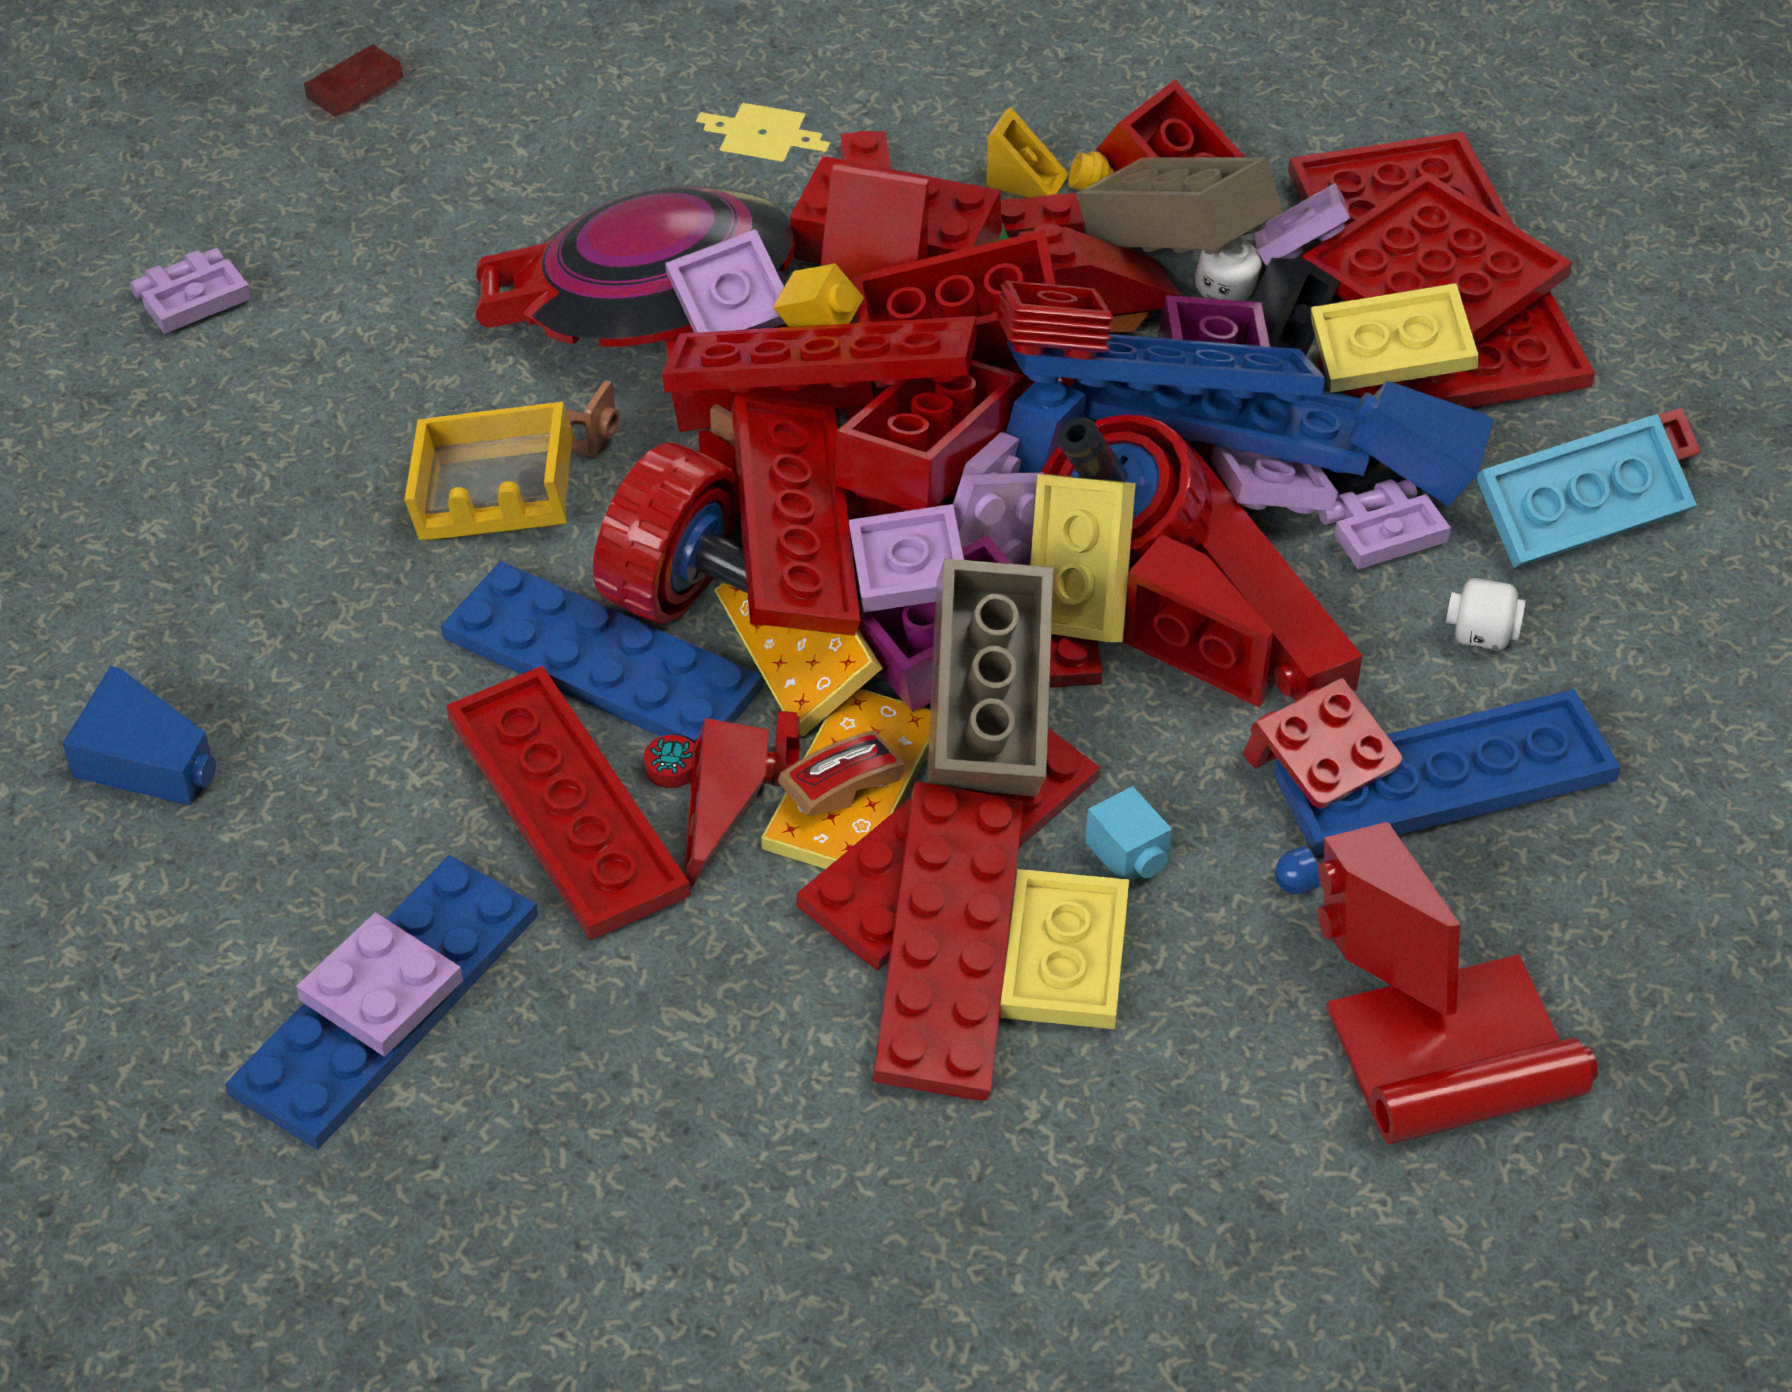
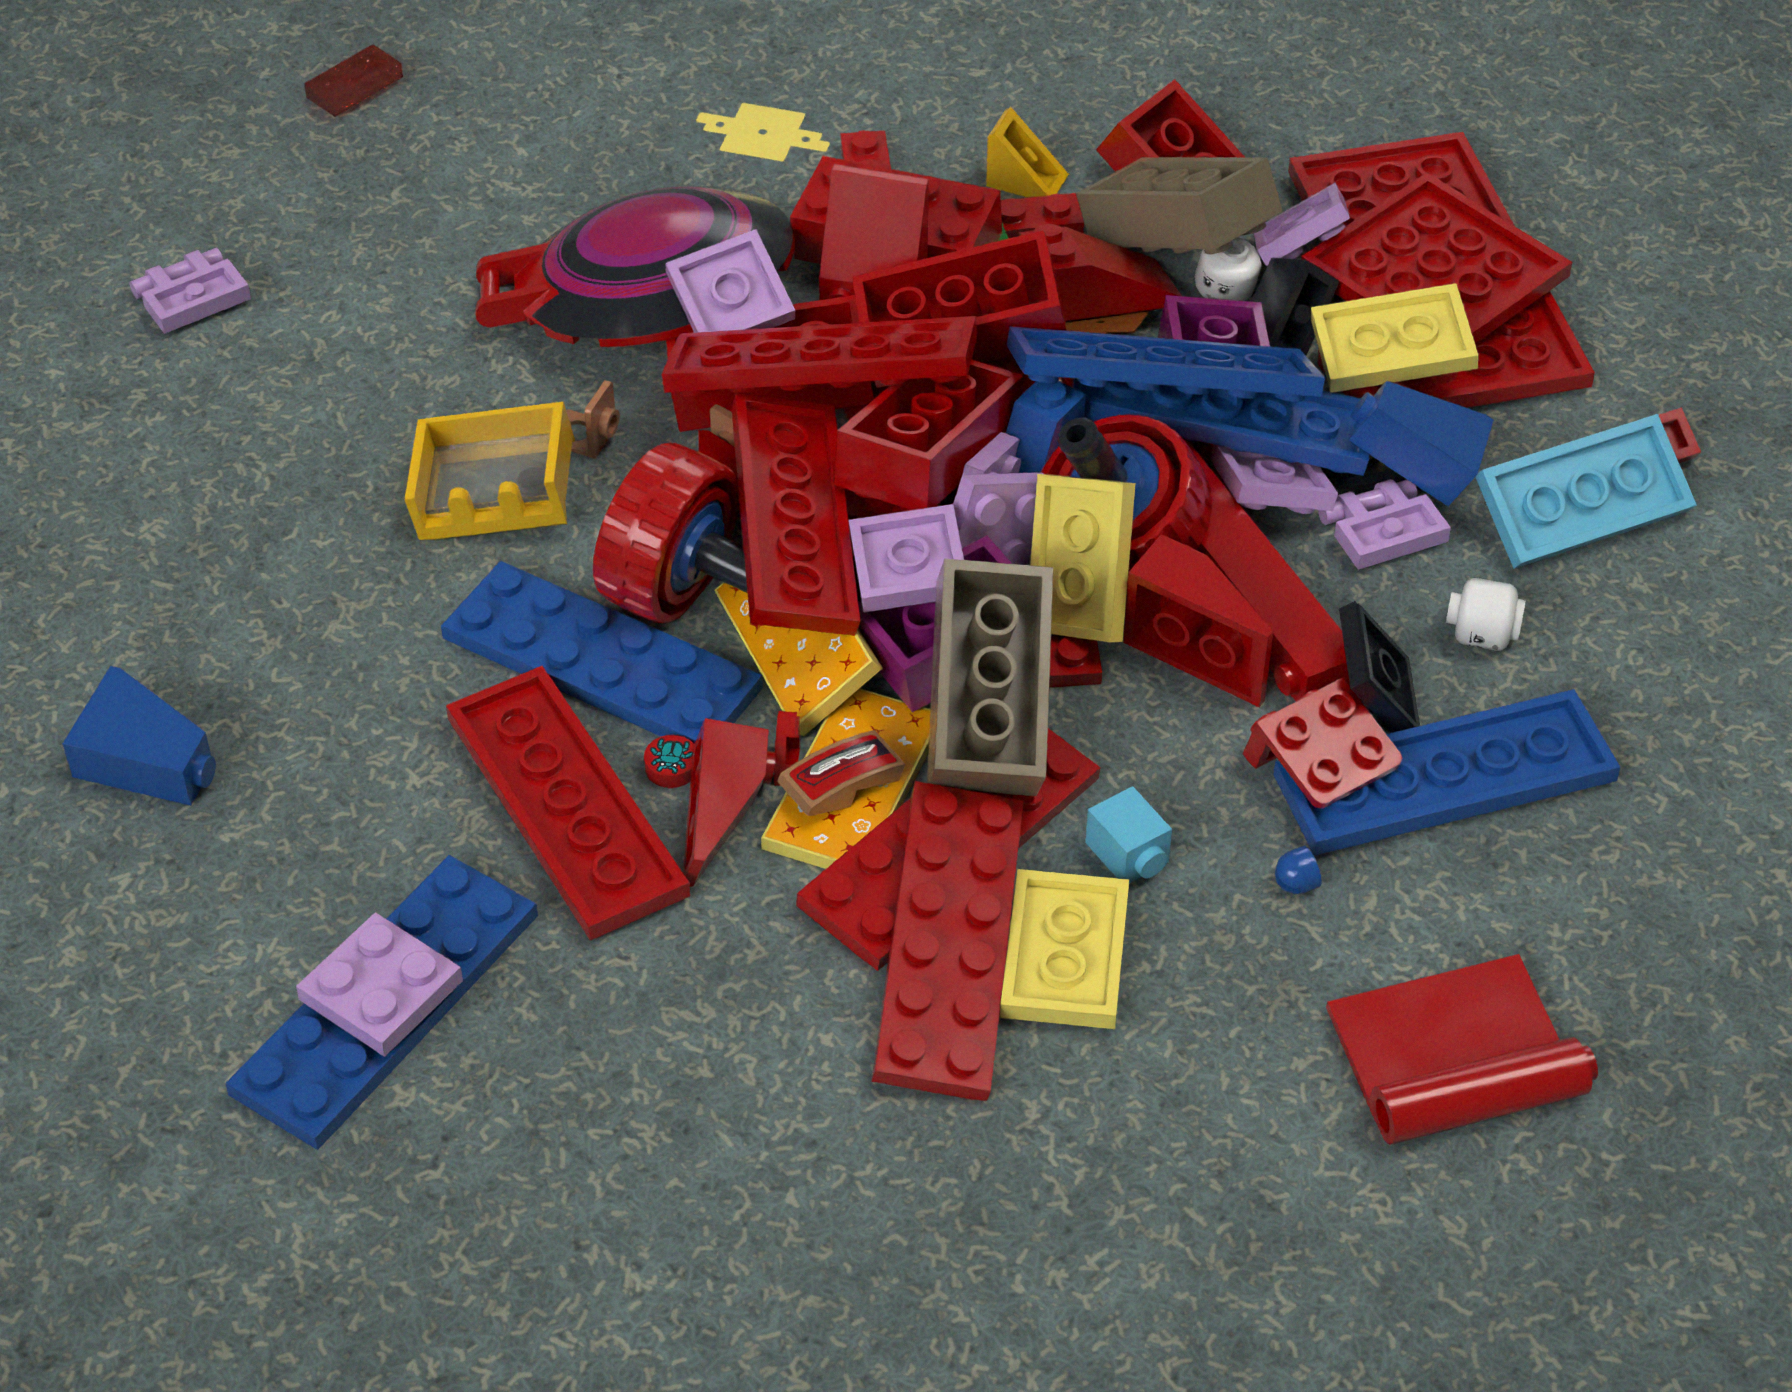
(818, 297): yellow brick -> none
(1054, 317): red brick -> none
(1088, 170): yellow plate -> none
(1378, 669): none -> black tile
(1389, 915): red slope -> none

